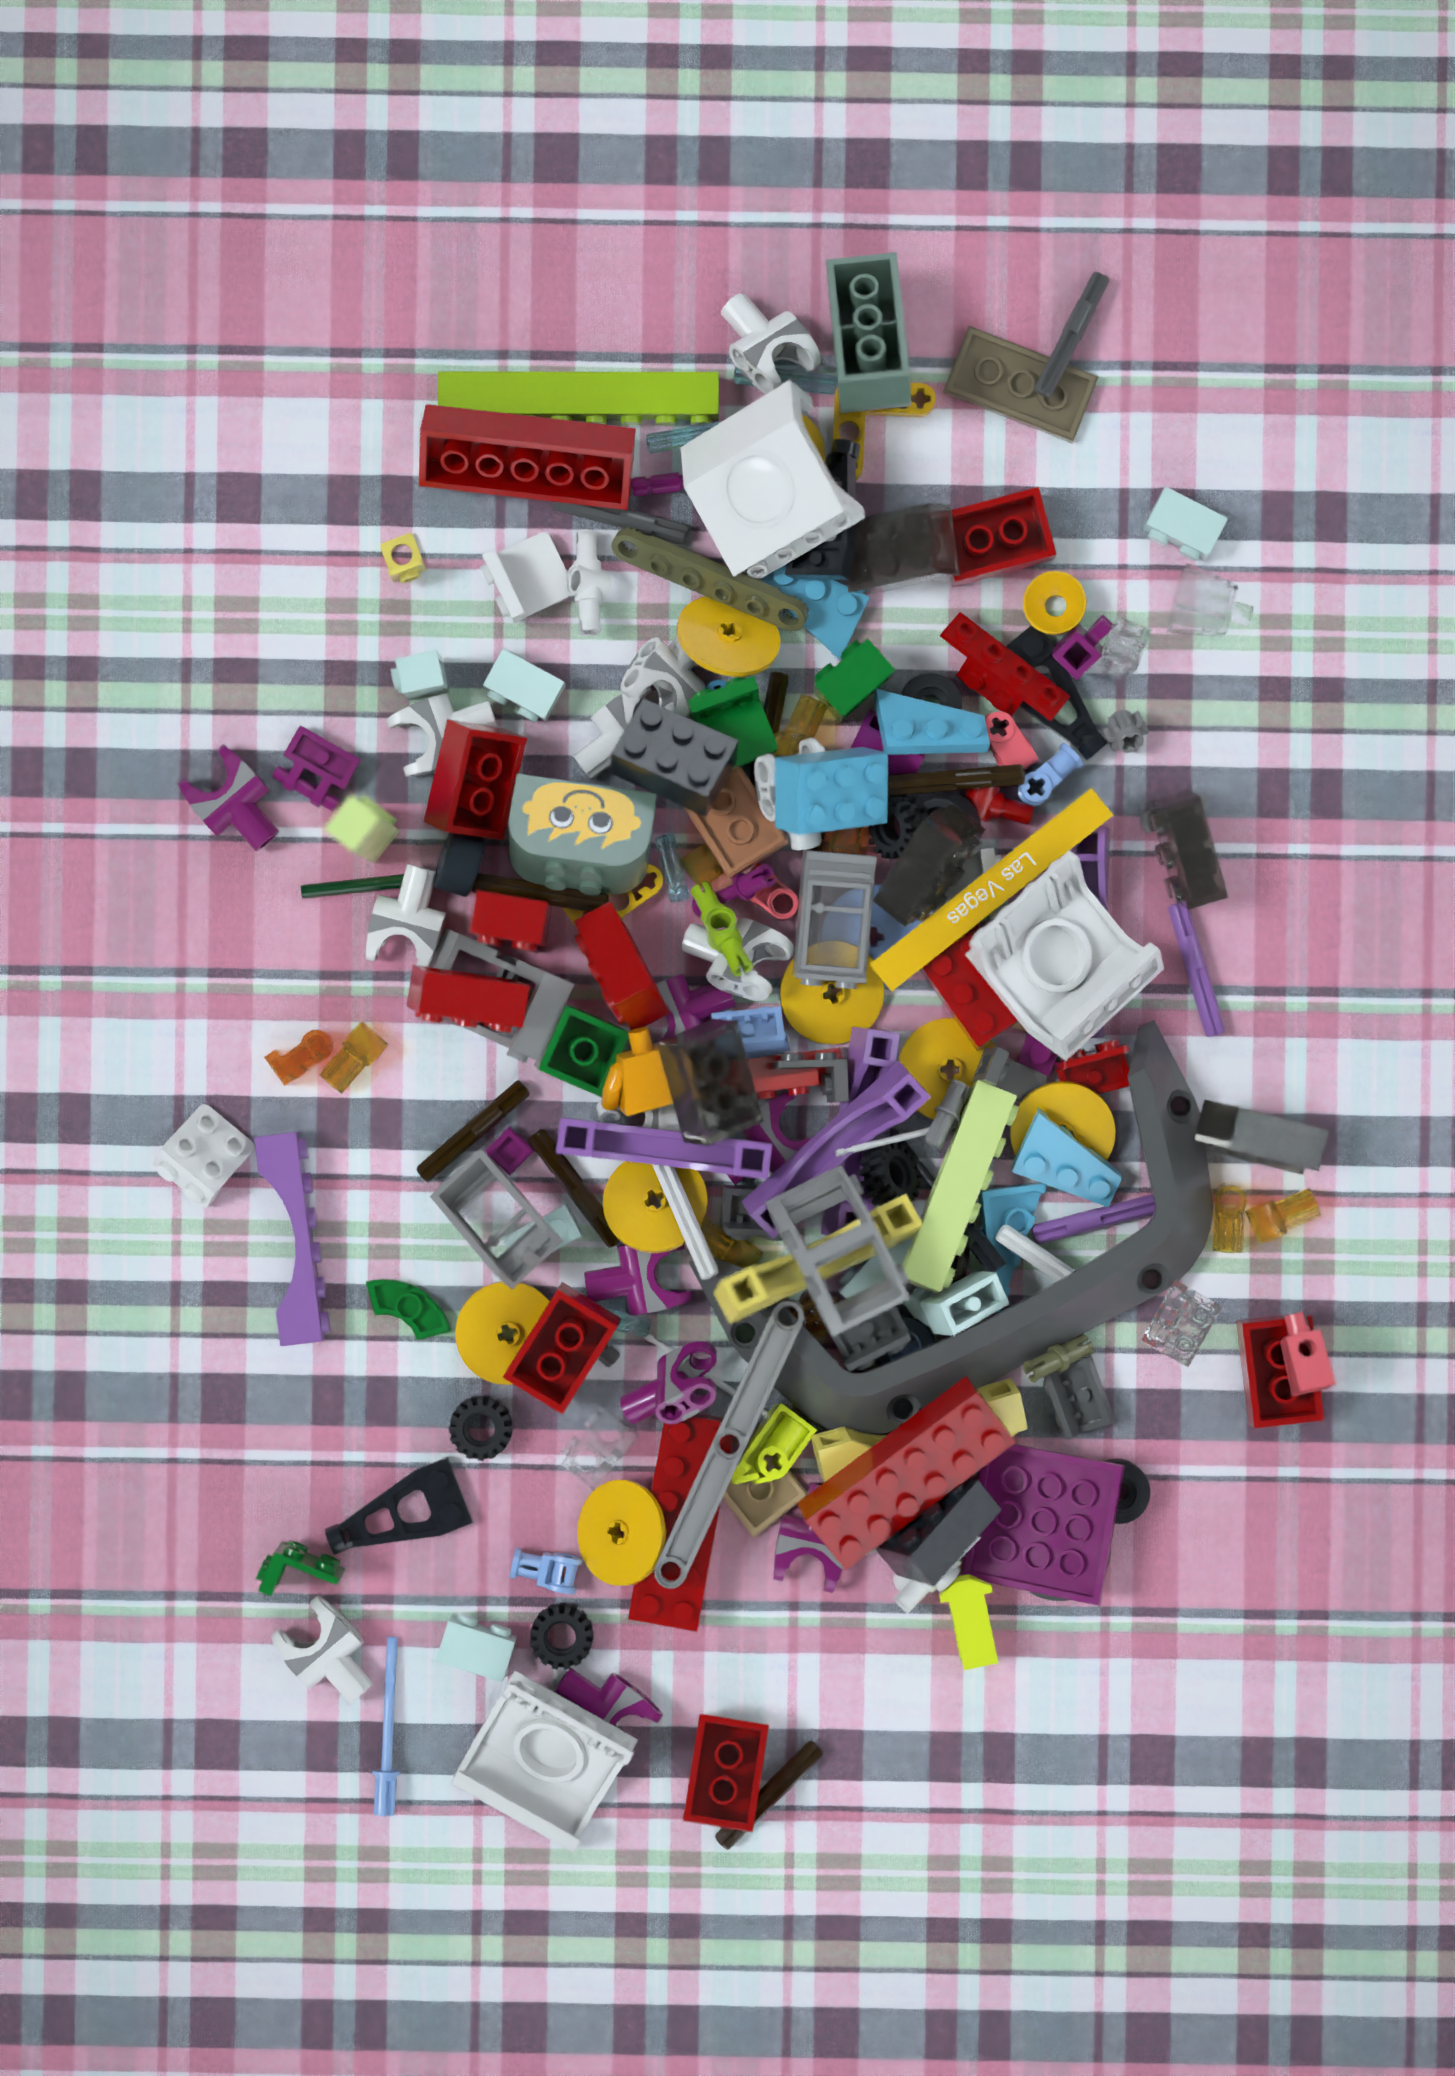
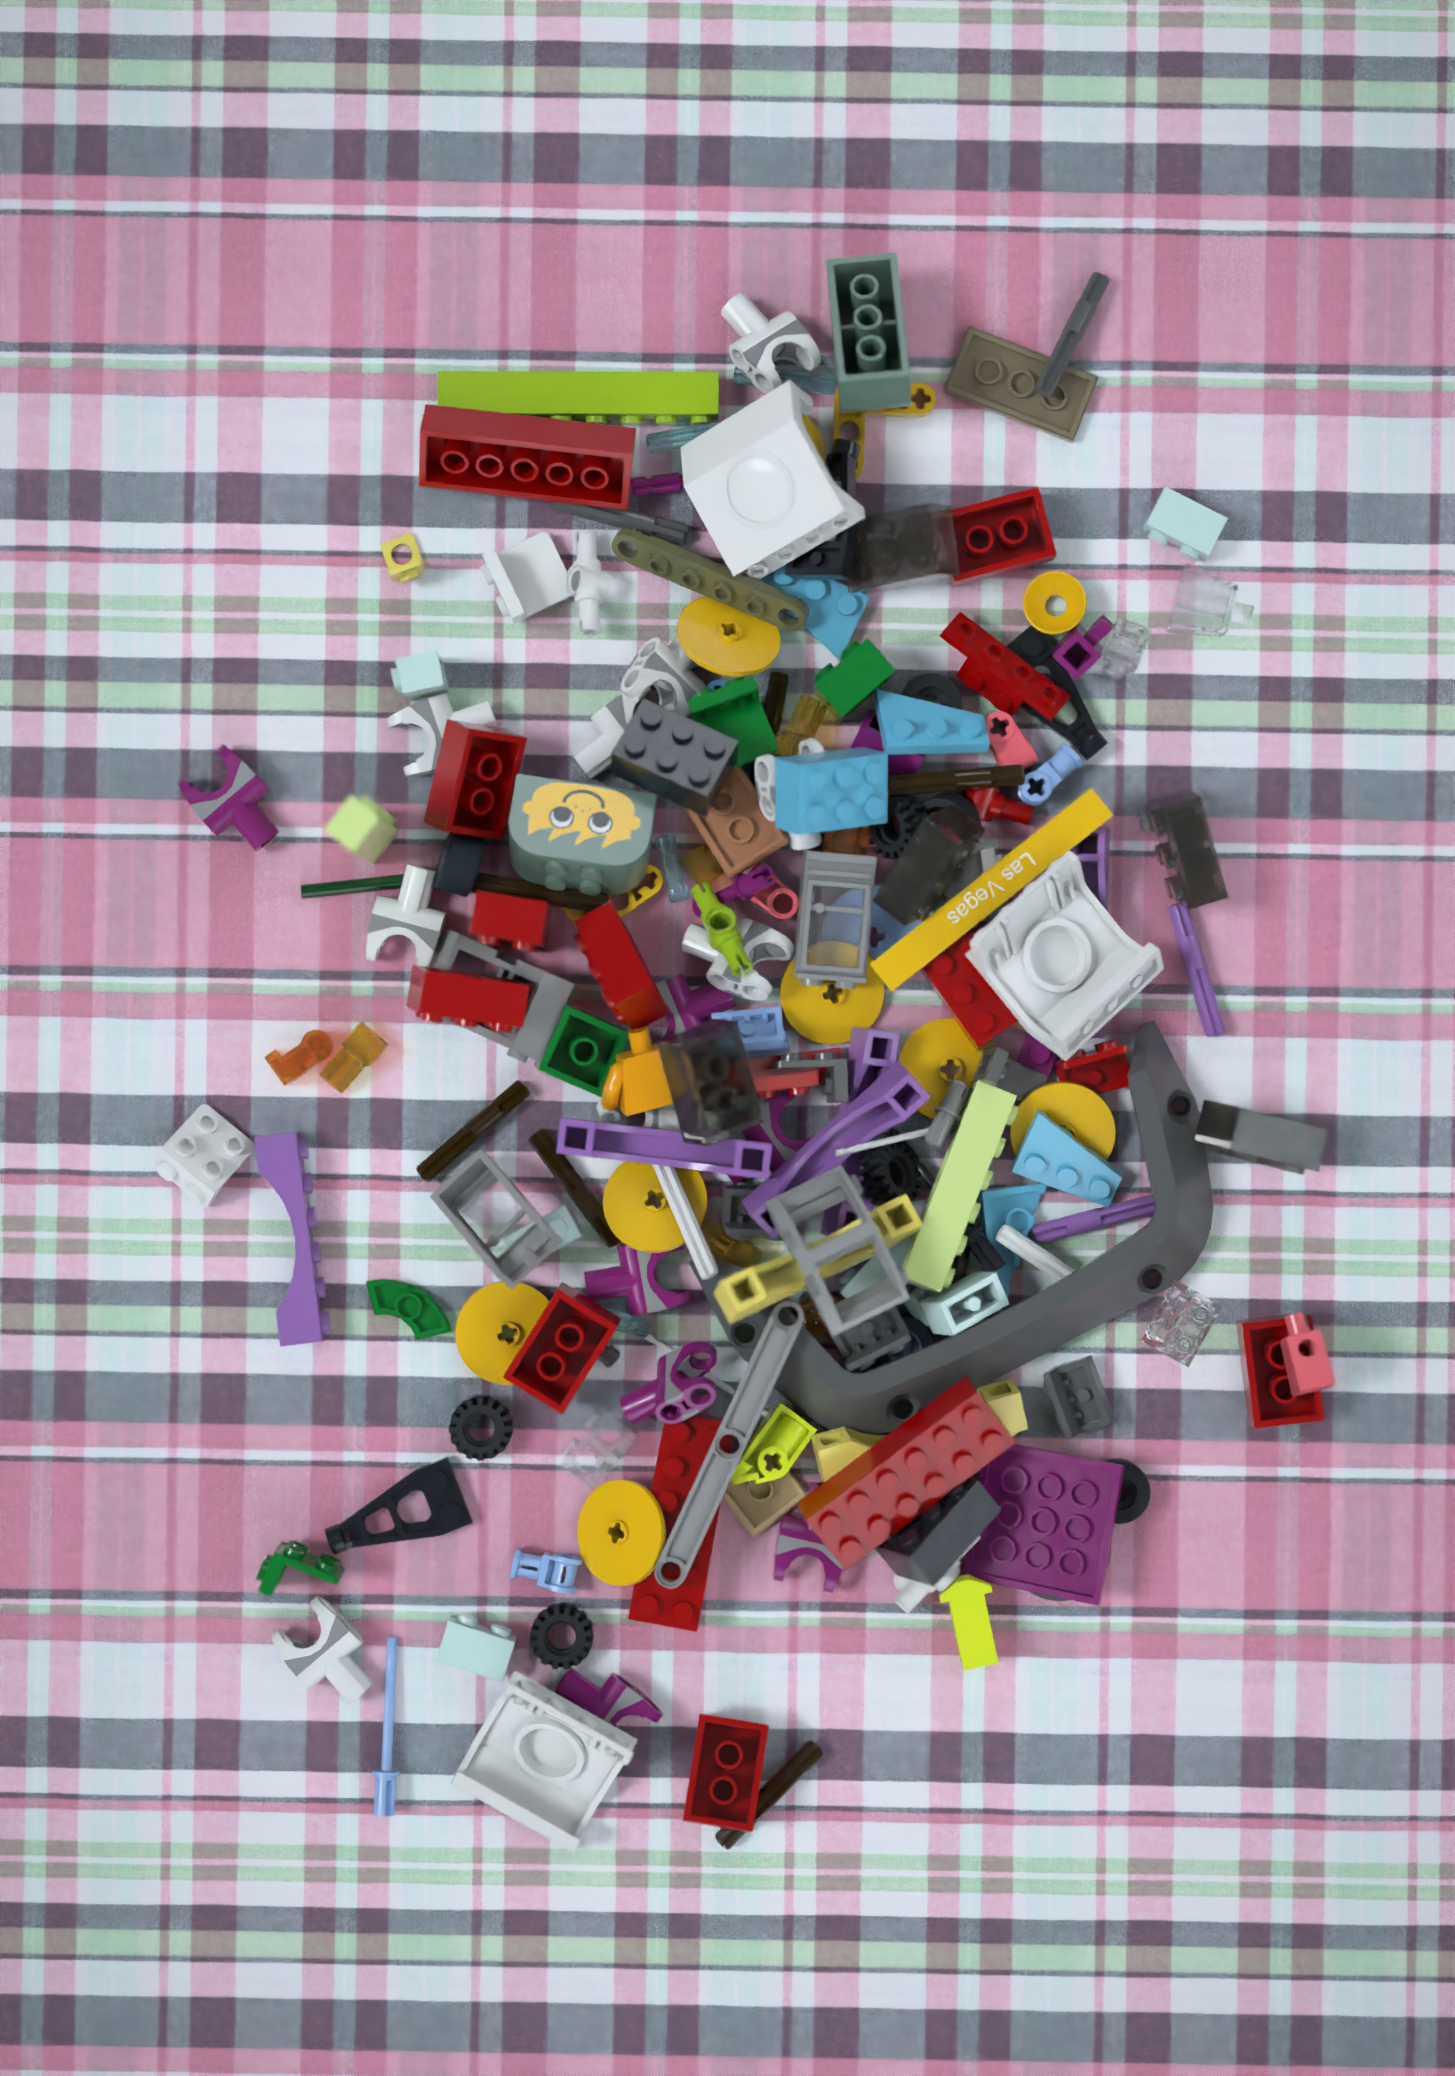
(323, 759): magenta plate -> none
(509, 1150): magenta tile -> none
(524, 686): light aqua brick -> none
(1058, 1358): olive pin -> none
(1125, 731): light grey gear -> none
(1229, 1222): clear yellow piece -> none
(1274, 1218): clear yellow piece -> none

